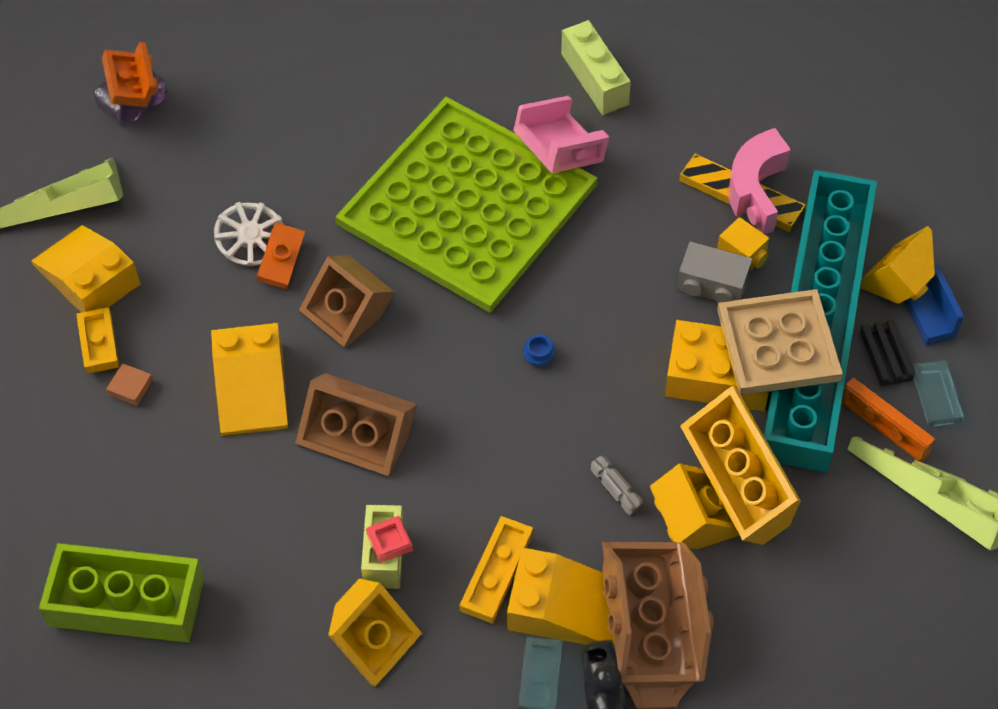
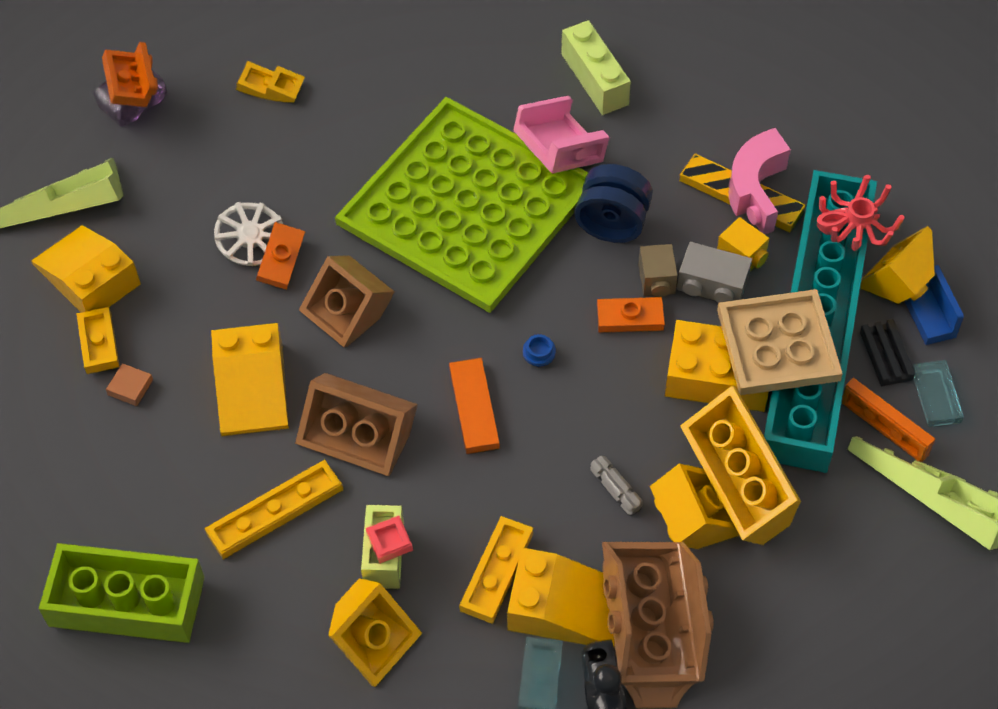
(273, 509): none -> yellow tile
(275, 85): none -> yellow slope
(474, 405): none -> orange tile
(613, 203): none -> dark blue wheel
(630, 314): none -> orange plate
(657, 270): none -> dark tan brick
(858, 215): none -> coral animal

